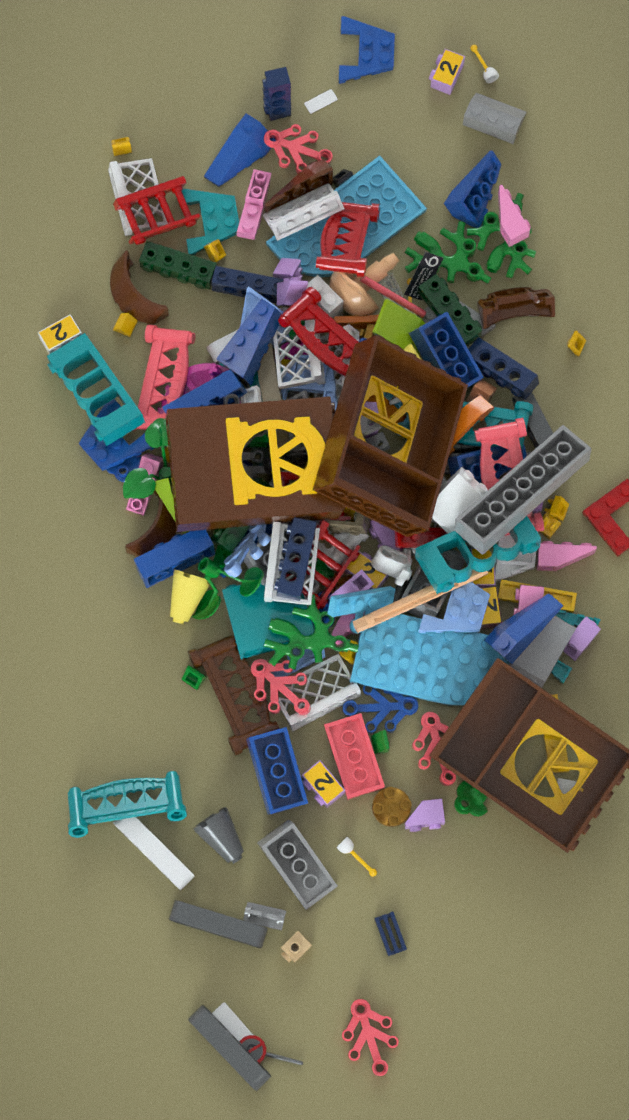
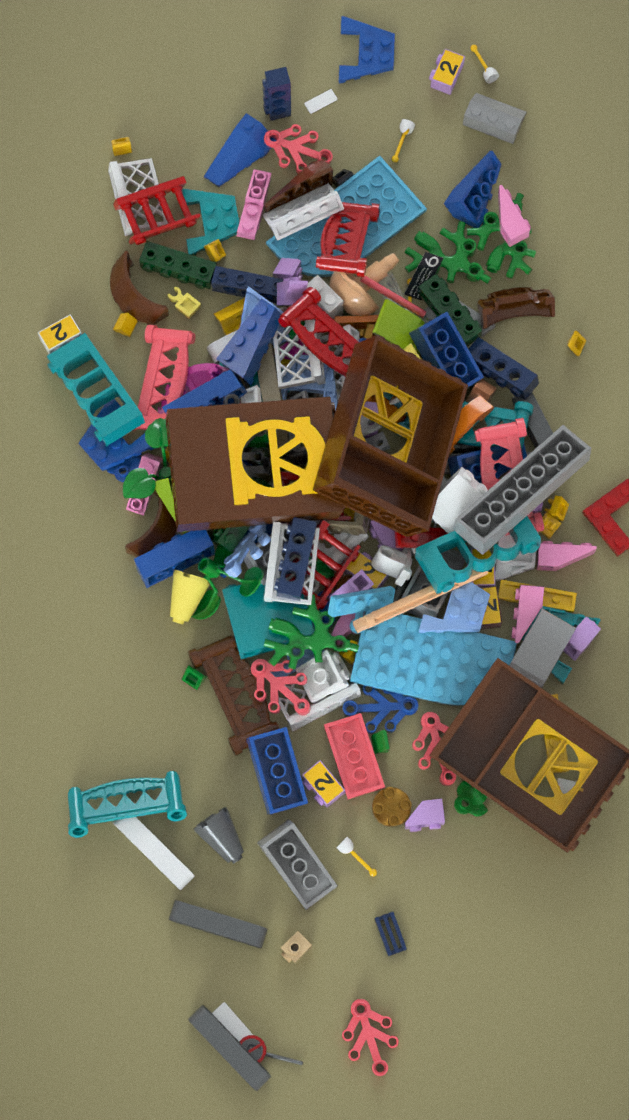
(185, 304): none -> light yellow plate
(230, 316): none -> yellow panel
(264, 916): light grey hinge -> none
(323, 677): none -> white plate
(406, 128): none -> hinge
(518, 631): blue wedge -> none

